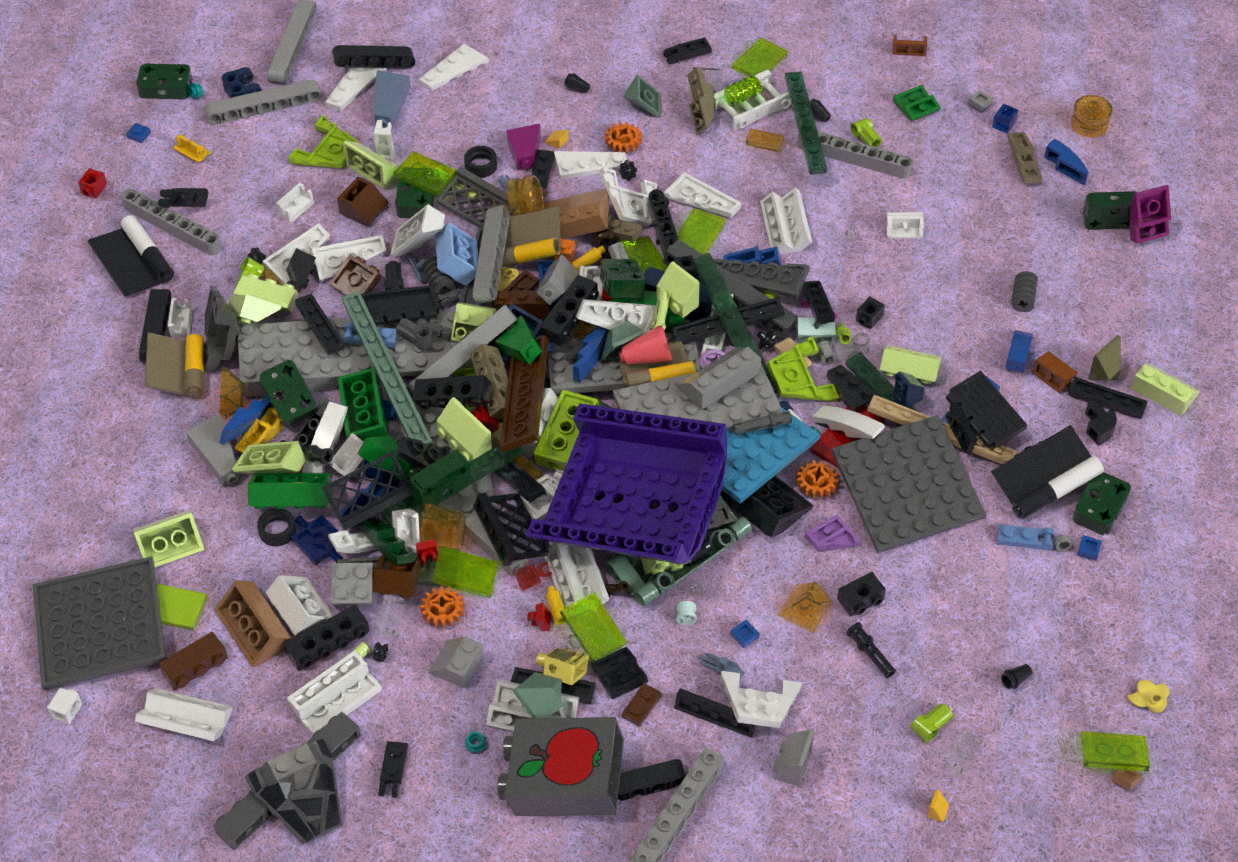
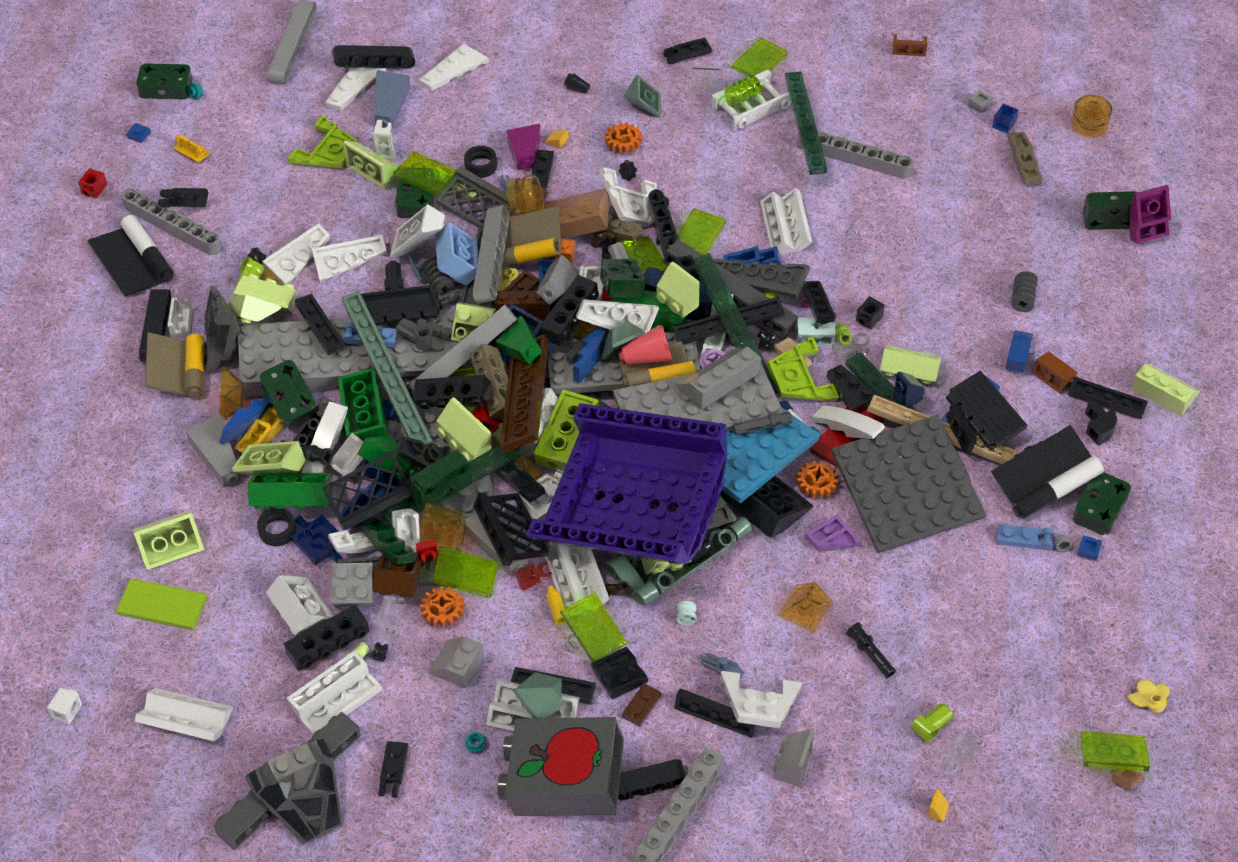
(98, 623): dark grey plate -> none
(193, 661): reddish brown brick -> none
(235, 80): dark blue piece -> none
(252, 622): medium nougat slope -> none
(262, 102): light grey beam -> none
(295, 203): white hinge -> none
(299, 267): black slope -> none
(355, 276): reddish brown plate -> none
(361, 201): reddish brown slope -> none
(540, 617): red tile -> none
(564, 664): light yellow torso -> none
(578, 164): white wing -> none
(589, 257): yellow cylinder -> none
(661, 308): yellowish green pin -> none
(701, 195): white wing -> none
(703, 100): dark tan slope -> none
(744, 633): blue plate -> none
(764, 140): clear yellow plate -> none
(819, 110): black cone -> none
(826, 353): light grey bush -> none
(864, 130): lime piece -> none
(866, 585): black brick -> none
(904, 225): white hinge -> none
(916, 103): green slope -> none
(1015, 676): black cone -> none
(1066, 161): blue slope -> none
(1107, 362): olive slope -> none

